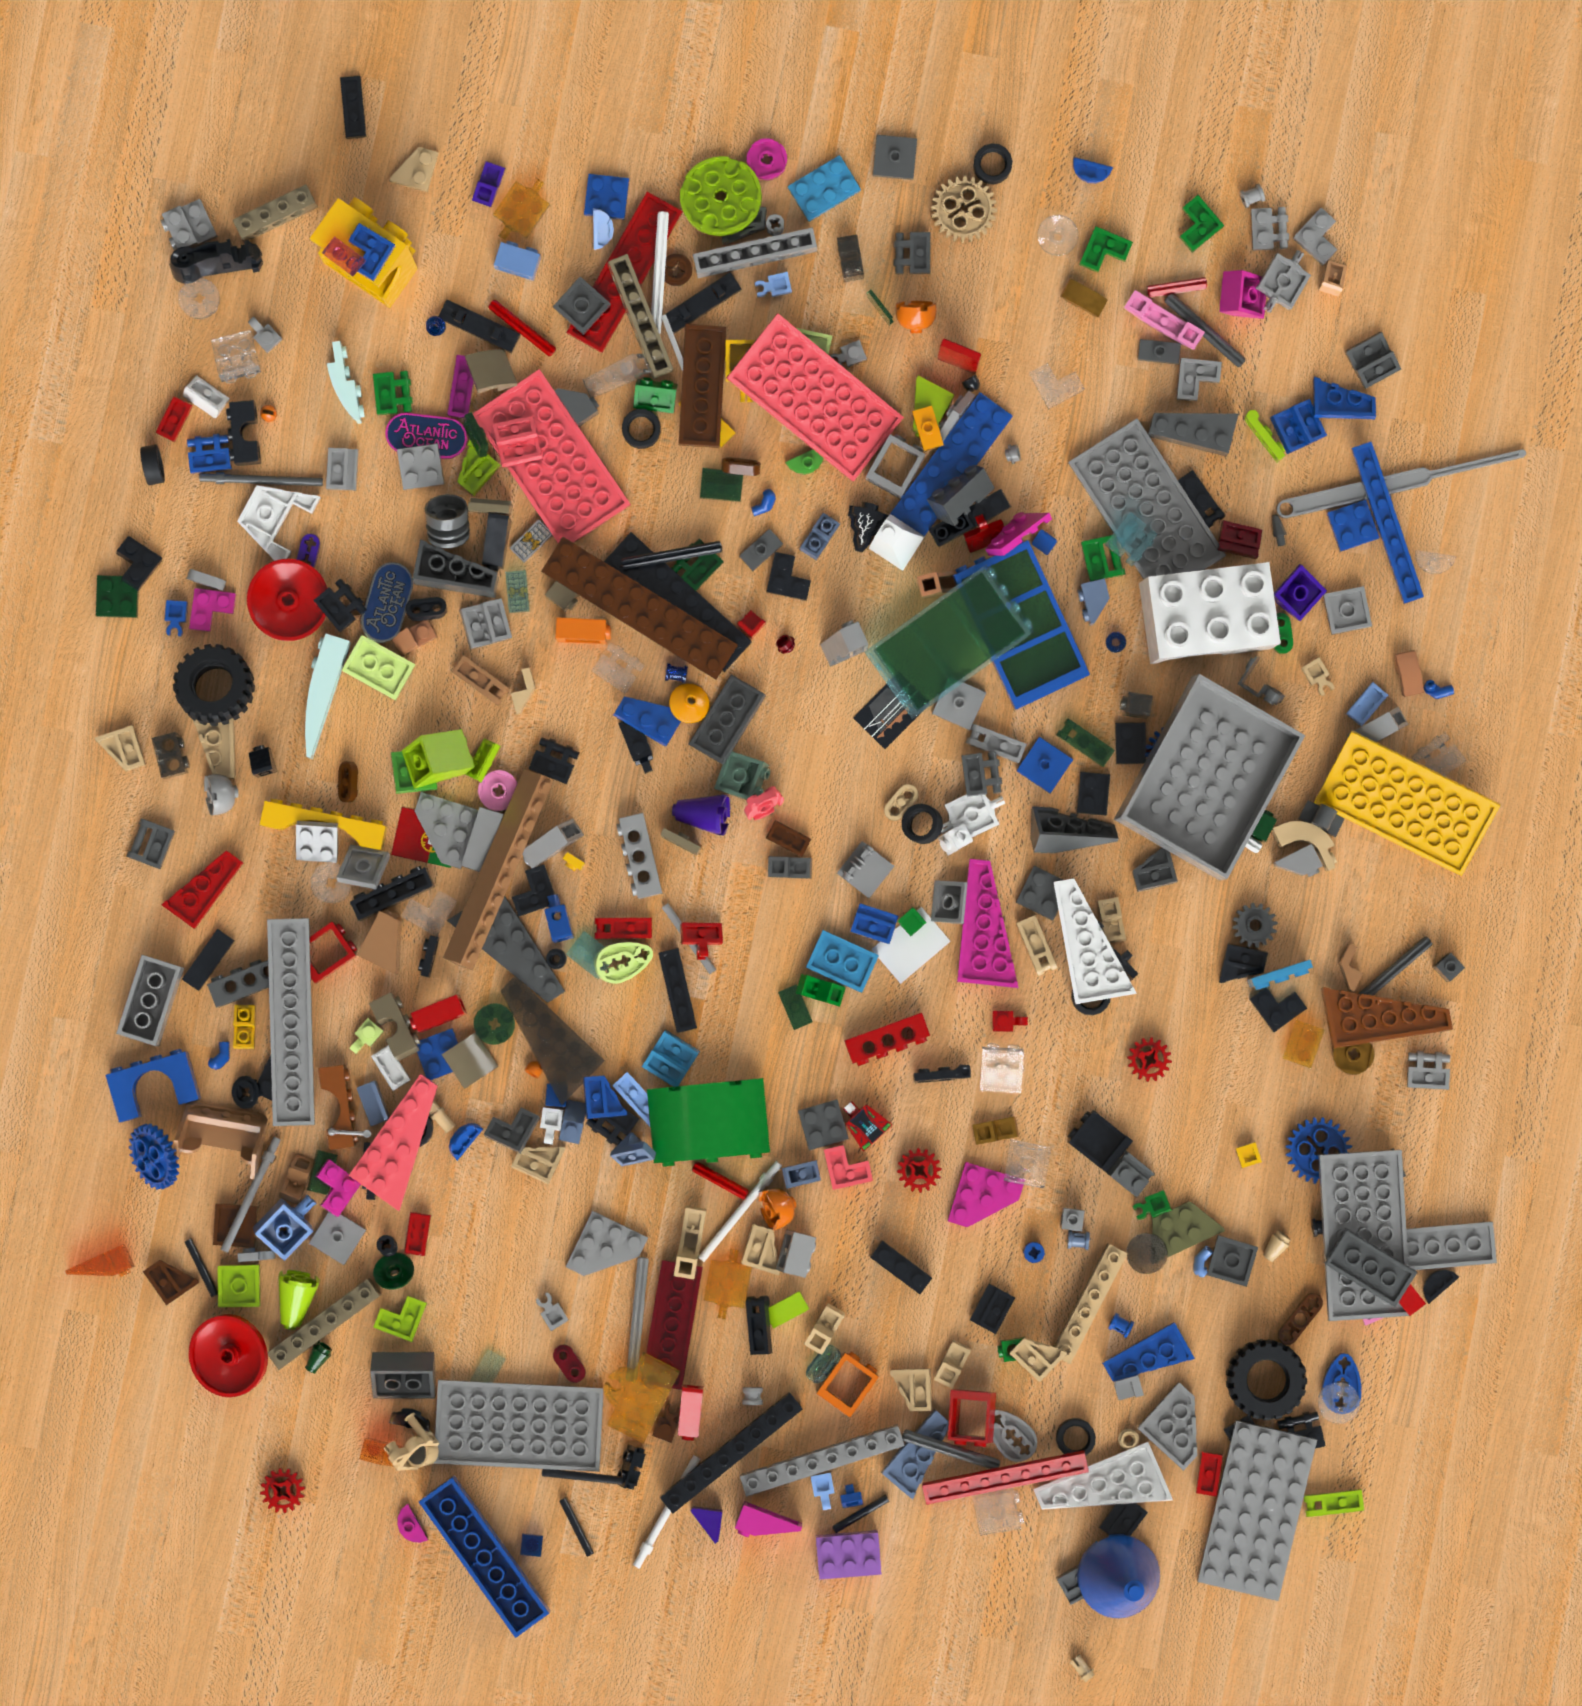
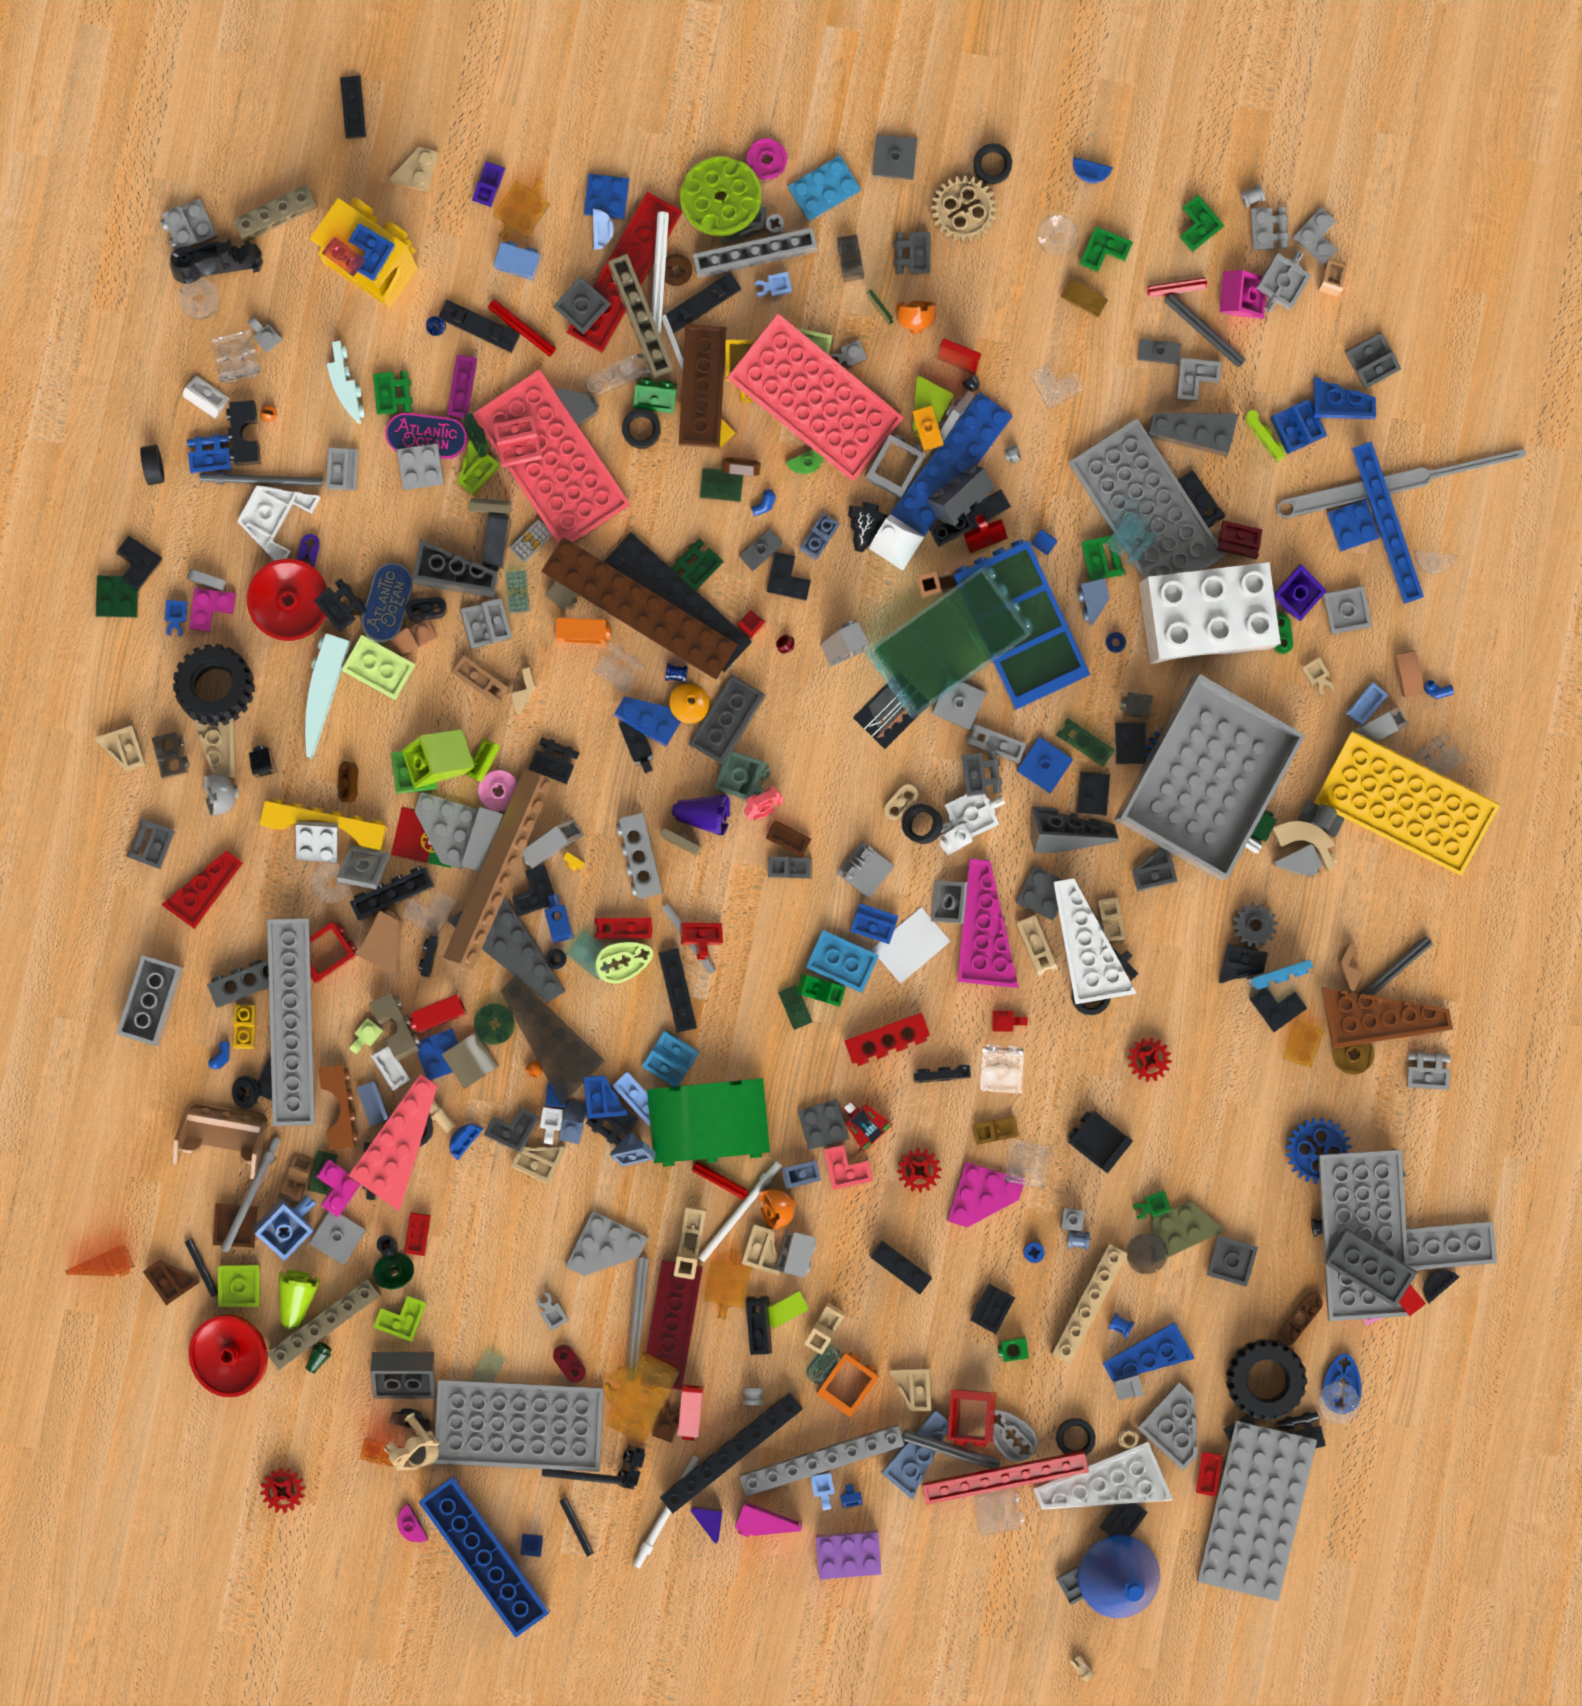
(123, 1082): blue arch -> none
(154, 1156): blue gear -> none
(174, 419): red plate -> none
(208, 960): black tile -> none
(250, 1255): light grey plate -> none
(331, 1131): light grey hinge -> none
(447, 521): dark grey wheel -> none
(490, 370): dark tan slope -> none
(671, 555): black axle -> none
(860, 1513): black bar -> none
(911, 921): green panel -> none
(952, 1364): tan slope -> none
(1012, 534): dark pink wing -> none
(1037, 1357): tan wing -> none
(1130, 1173): dark grey plate -> none
(1163, 321): bright pink slope -> none
(1199, 1260): medium blue arm -> none
(1248, 1155): yellow plate -> none
(1271, 694): dark grey piece -> none
(1277, 1245): tan cone -> none
(1278, 530): dark grey bar -> none
(1334, 1503): lime plate -> none
(1448, 967): dark grey brick -> none

